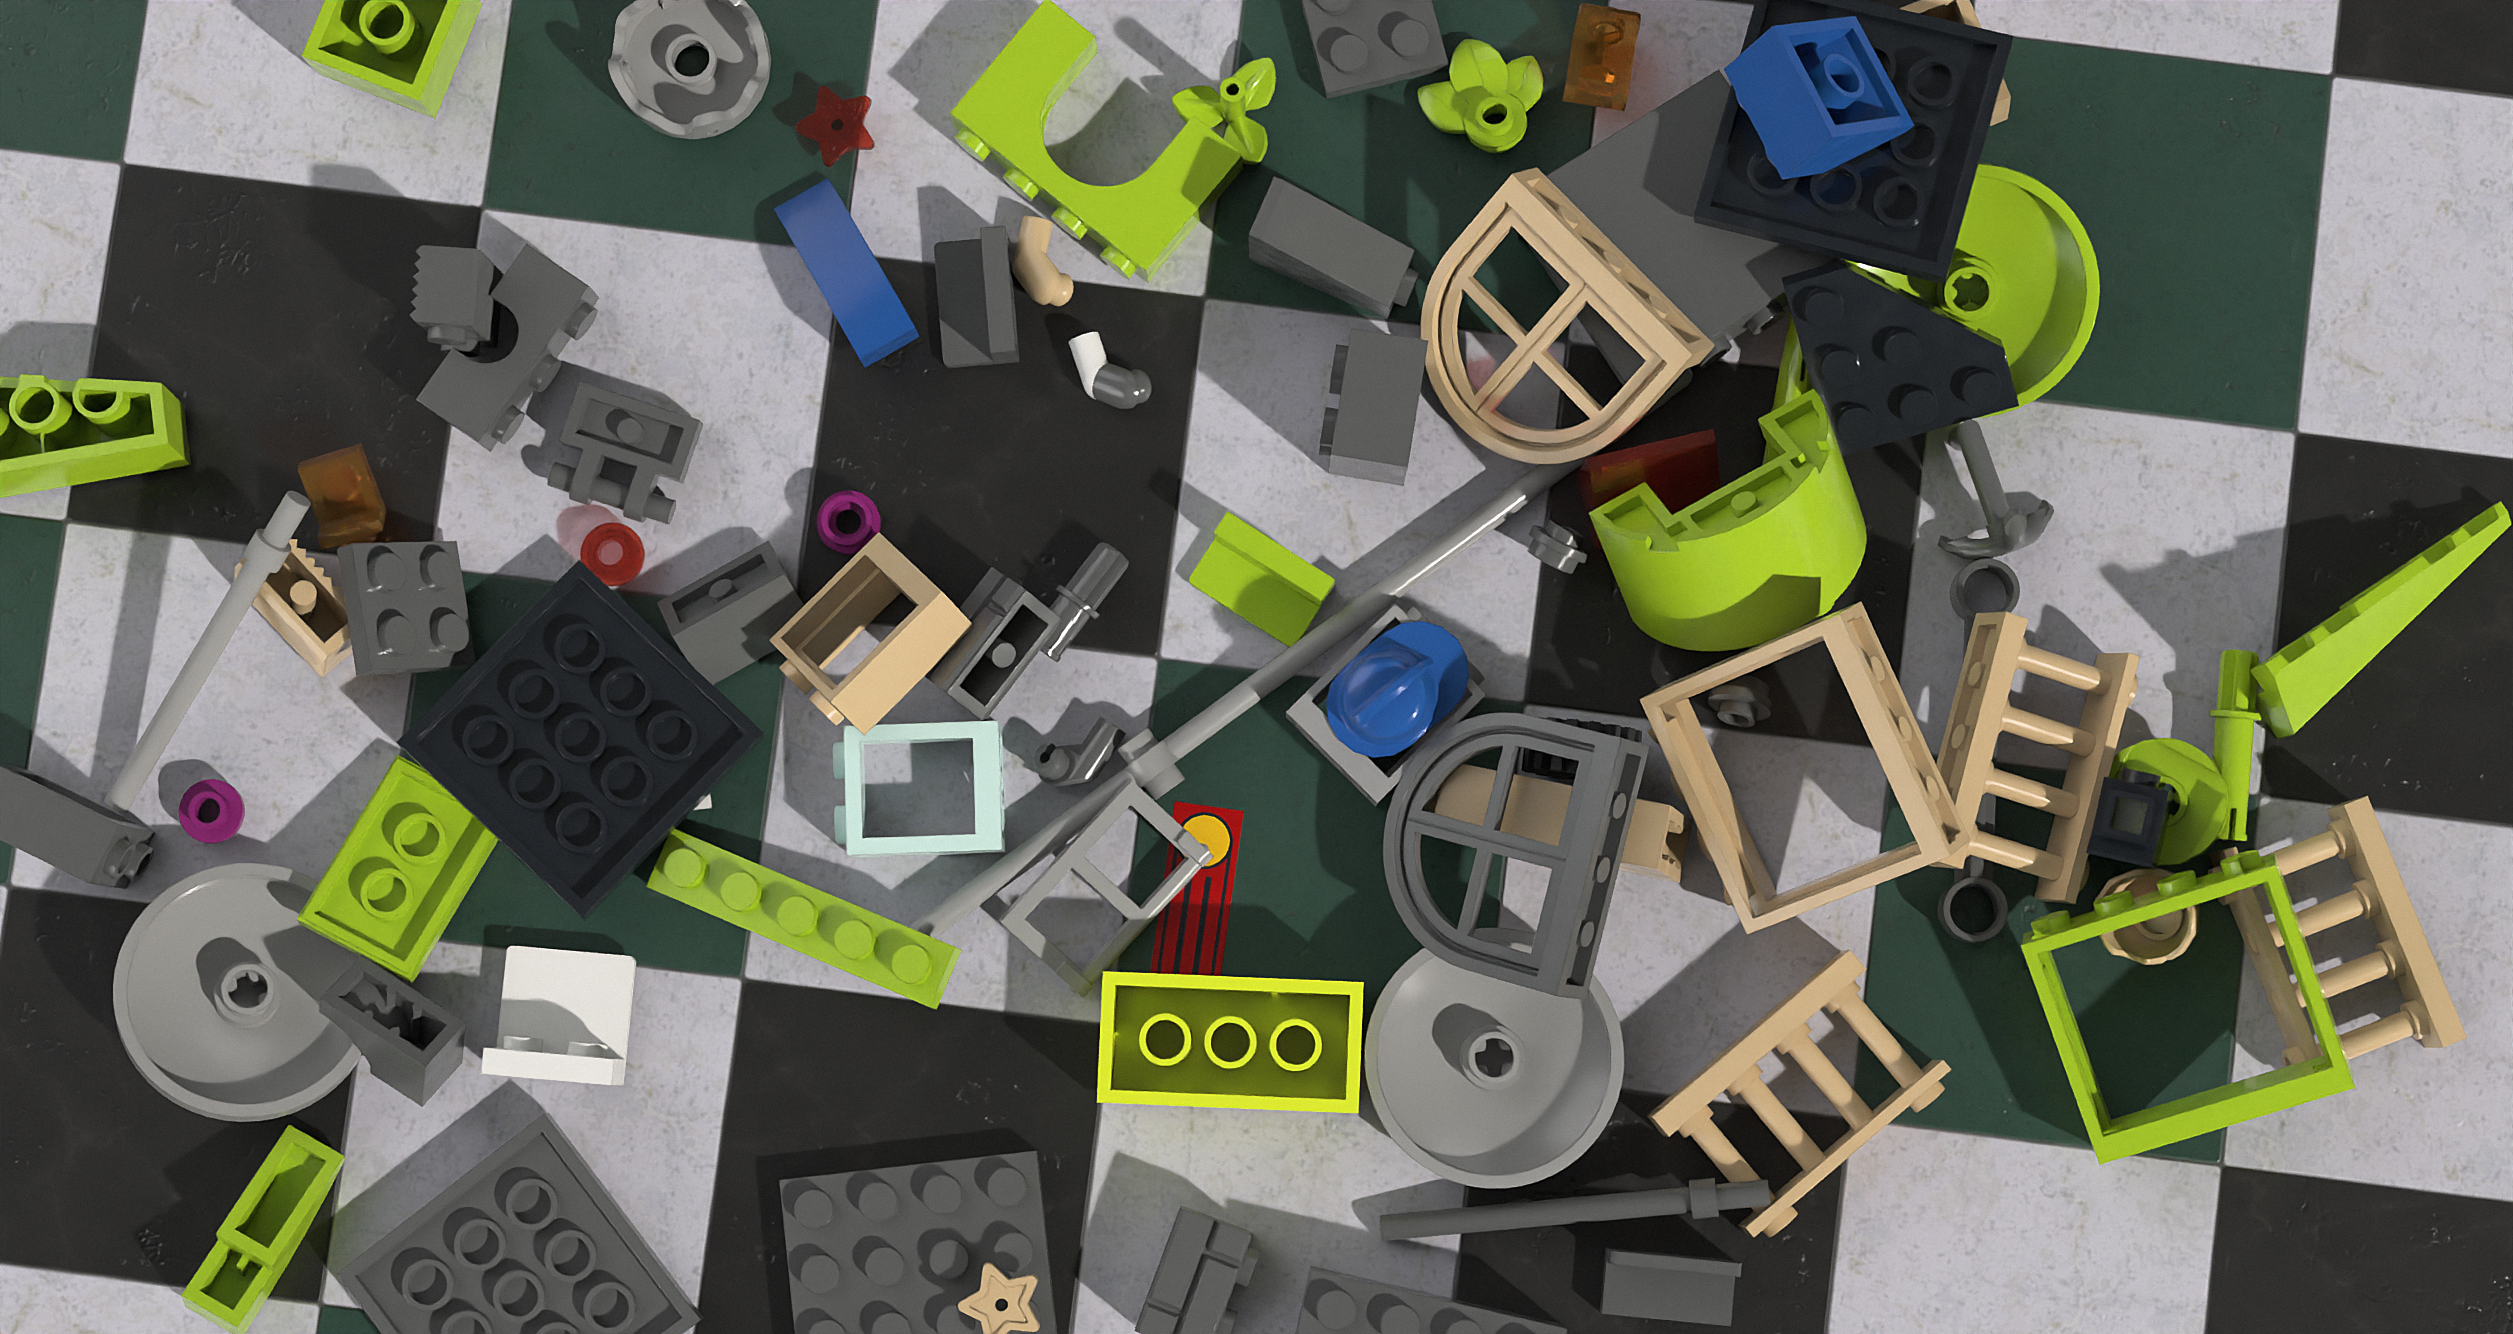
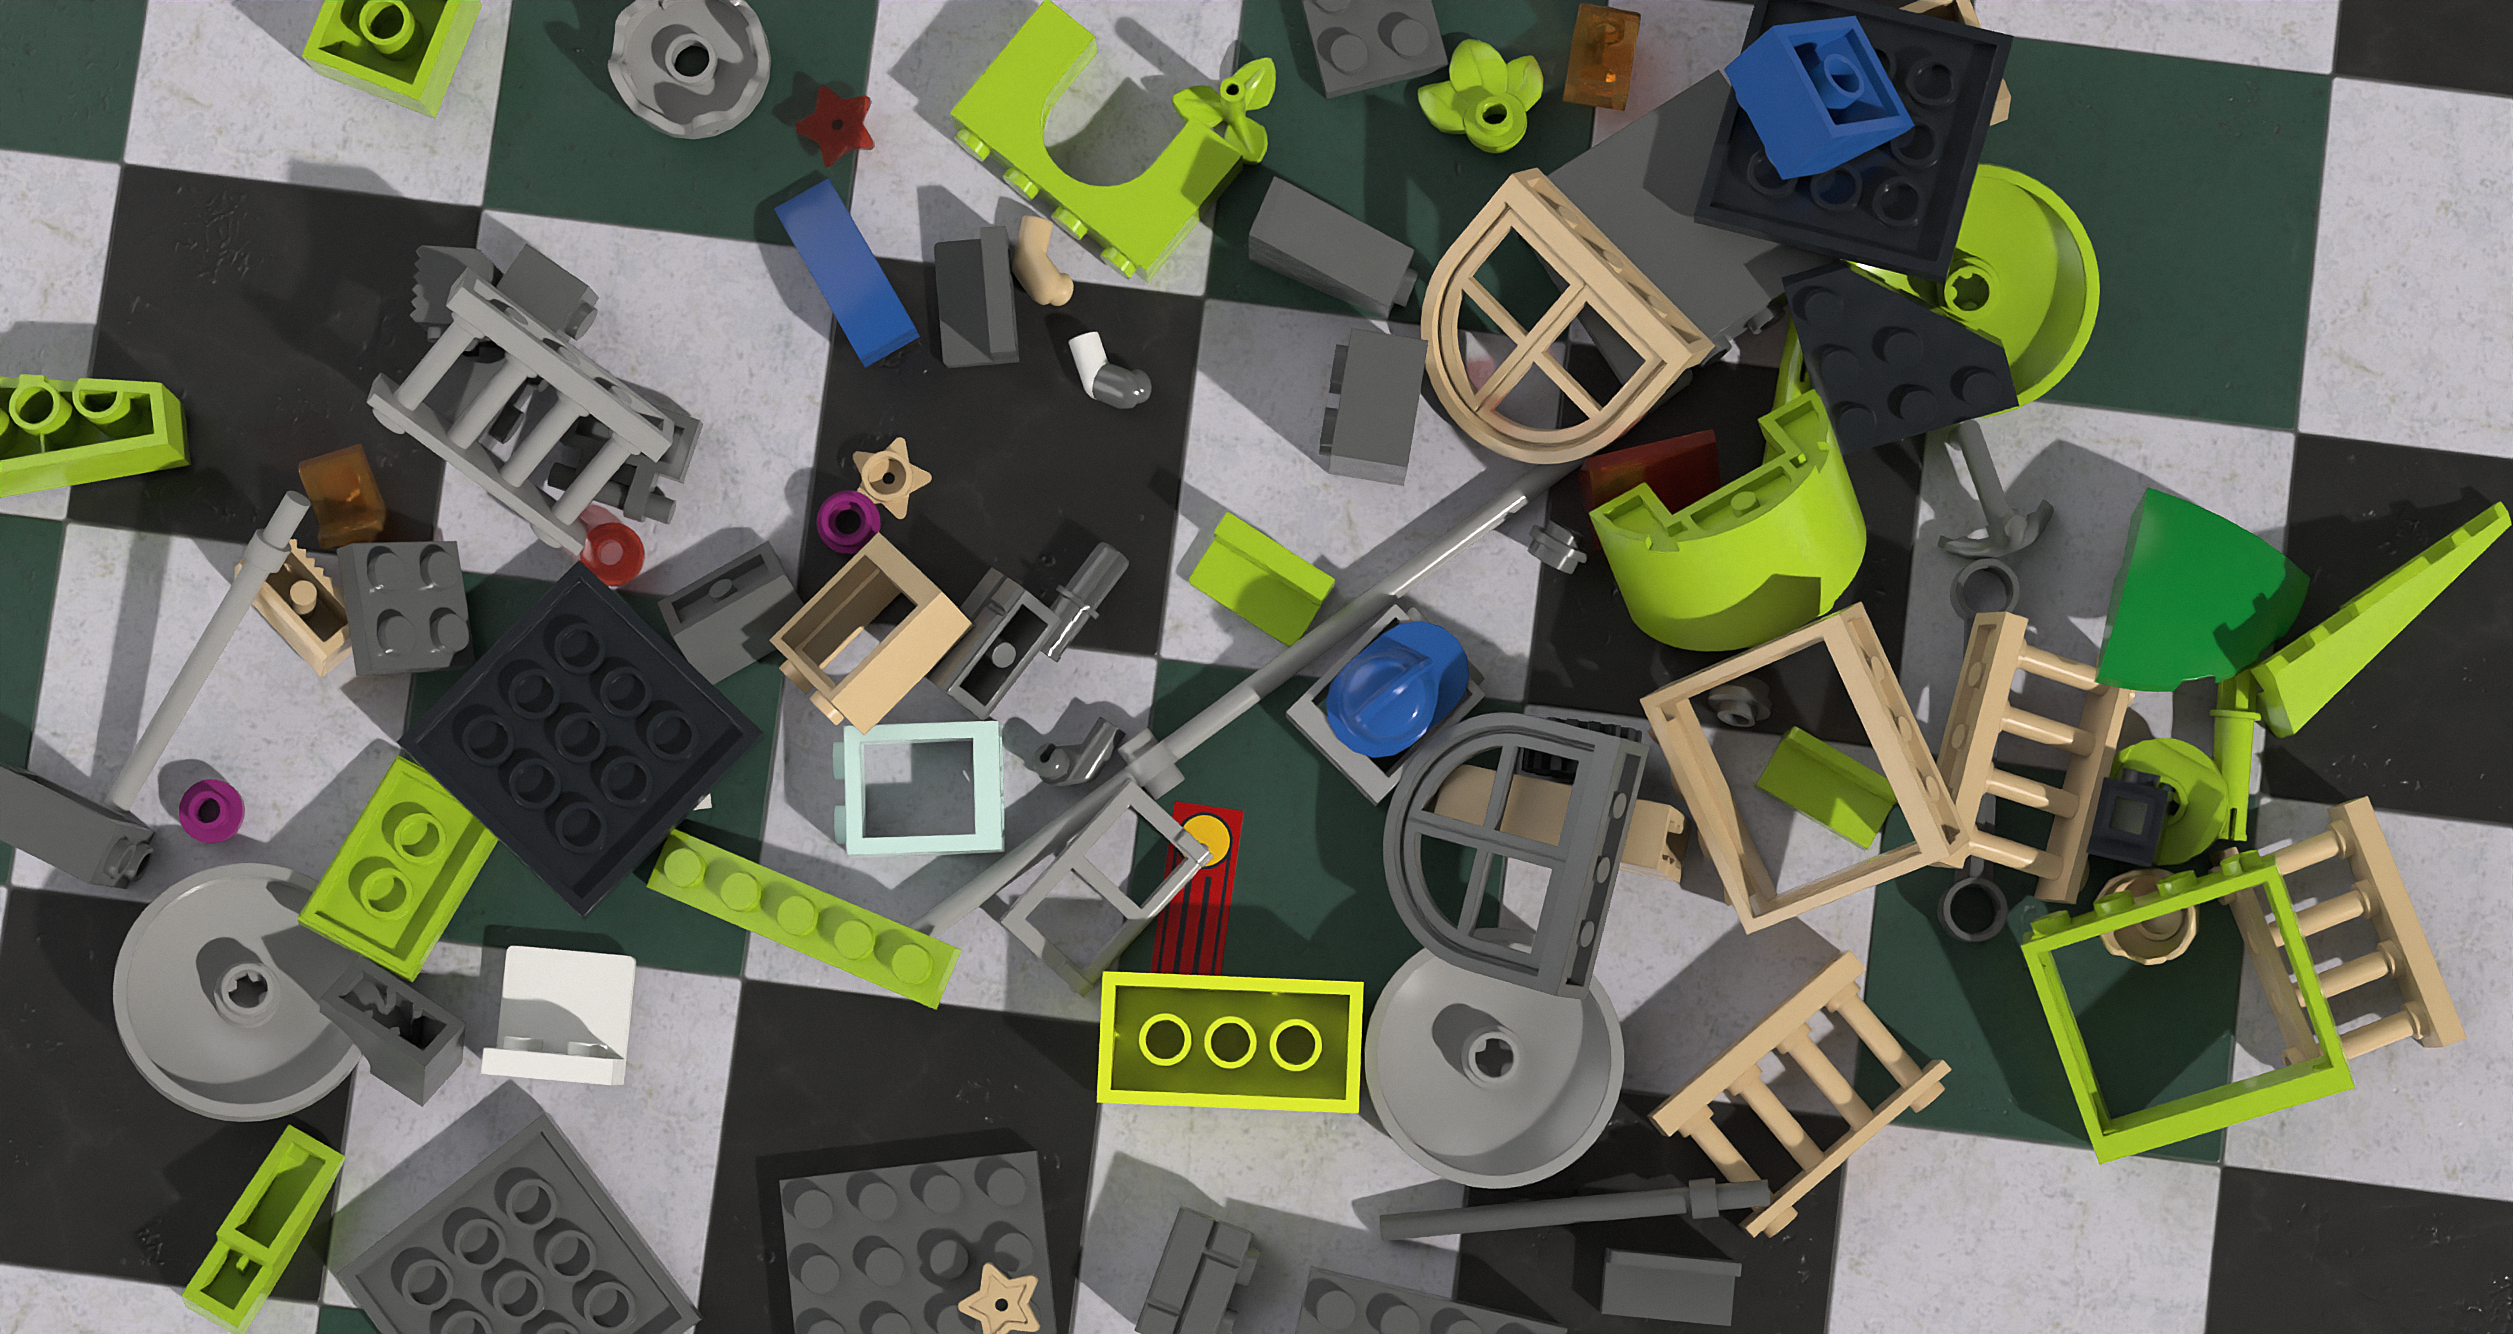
(529, 352): none -> light grey fence
(895, 461): none -> tan plate
(1827, 787): none -> lime panel
(2193, 598): none -> green brick

